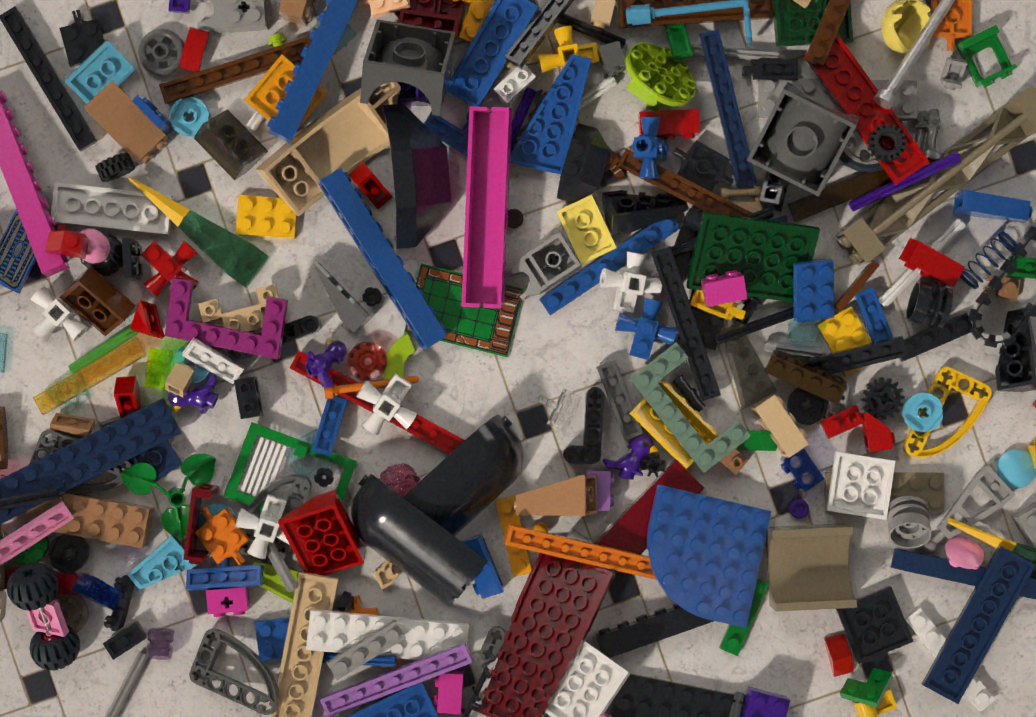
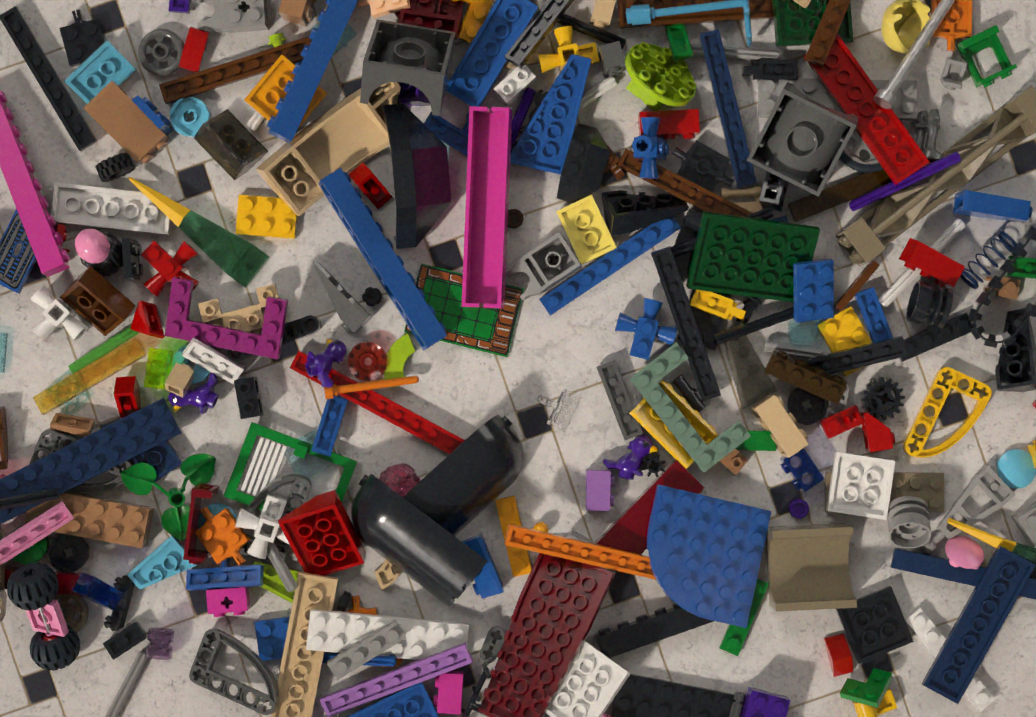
(67, 244): red slope -> none
(324, 482): black plate -> none
(387, 404): white brick -> none
(565, 498): medium nougat slope -> none
(589, 425): black beam -> none
(630, 283): white brick -> none
(723, 288): dark pink brick -> none
(895, 135): black tyre -> none
(934, 412): medium azure plate -> none

